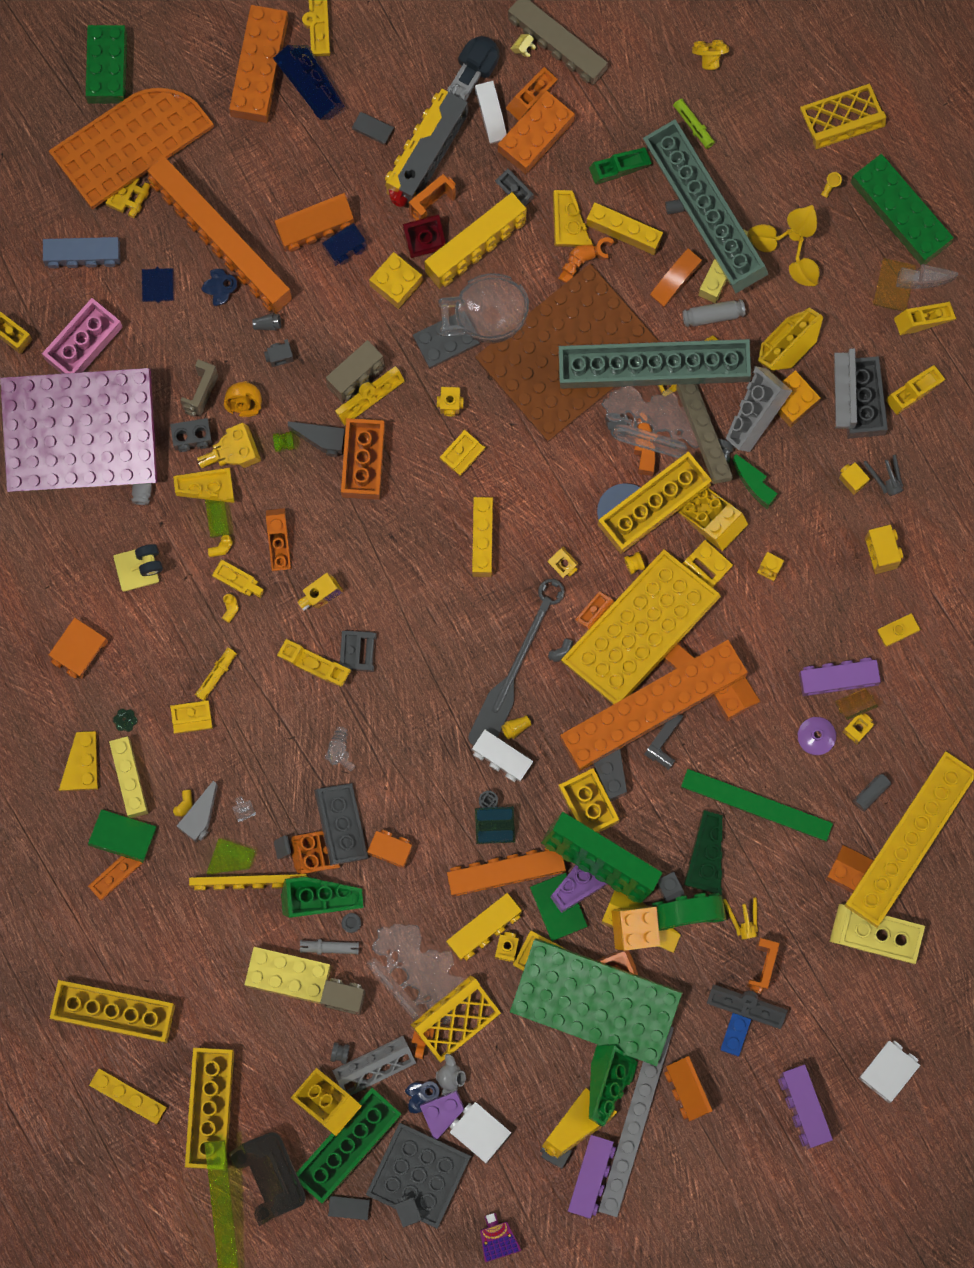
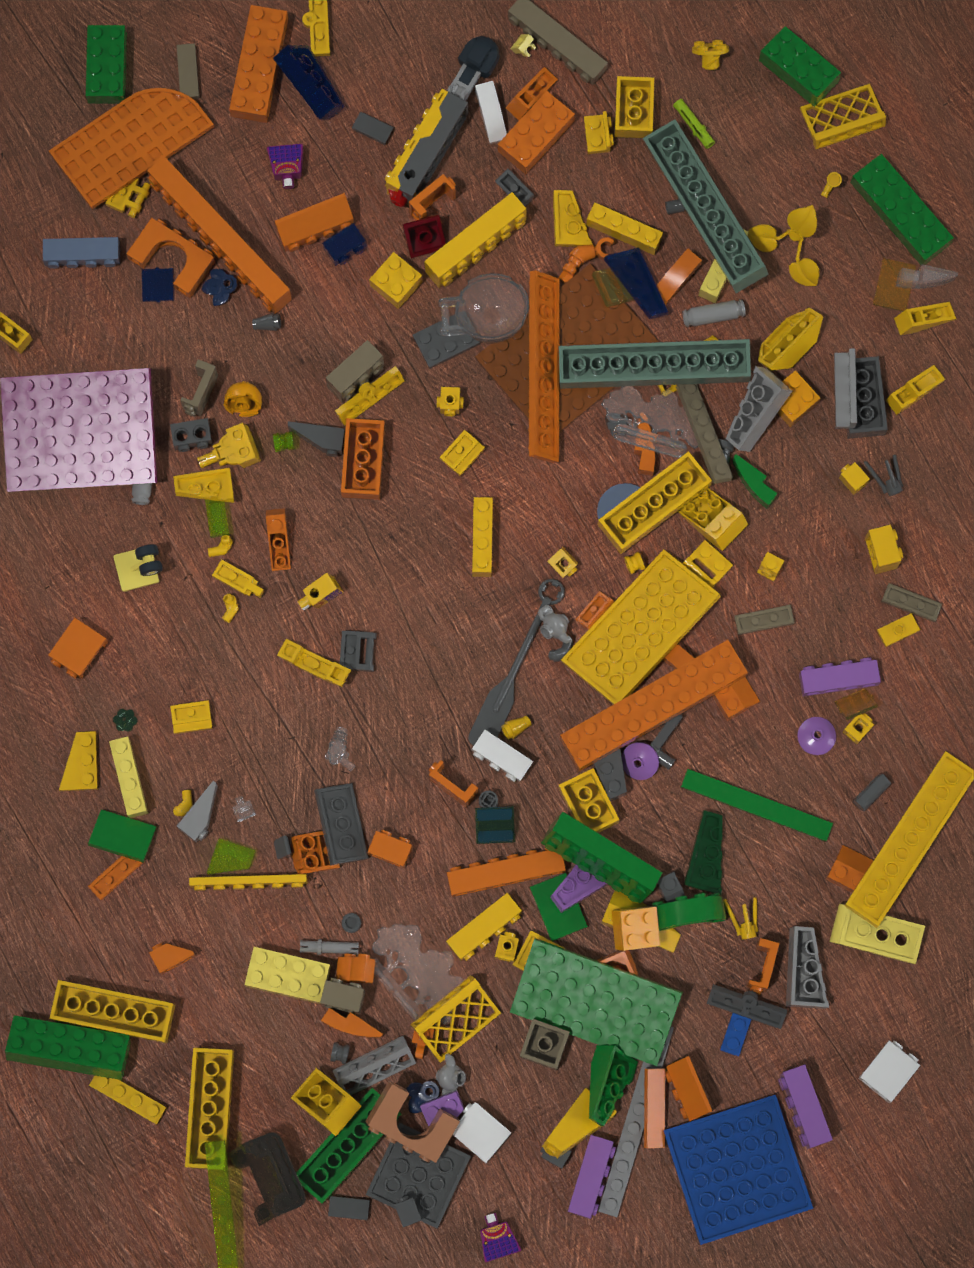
(67, 1047): none -> green brick
(82, 339): bright pink brick -> none
(156, 236): none -> orange arch
(169, 956): none -> orange slope
(188, 70): none -> dark tan tile
(220, 667): yellow pin -> none
(279, 354): dark grey brick -> none
(286, 163): none -> torso
(313, 896): green wedge -> none
(350, 1025): none -> orange slope
(355, 969): none -> orange brick
(429, 1143): none -> nougat arch
(448, 787): none -> orange panel
(544, 367): none -> orange plate
(544, 1044): none -> dark tan brick
(553, 624): none -> light grey piece
(597, 133): none -> yellow bracket
(611, 288): none -> clear yellow tile
(619, 165): green slope -> none
(634, 106): none -> yellow brick
(635, 276): none -> clear blue wing
(646, 755): none -> medium lavender dish
(654, 1108): none -> orange tile
(738, 1169): none -> blue plate
(764, 620): none -> dark tan tile
(799, 66): none -> green brick
(804, 972): none -> light grey wedge
(911, 602): none -> dark tan tile

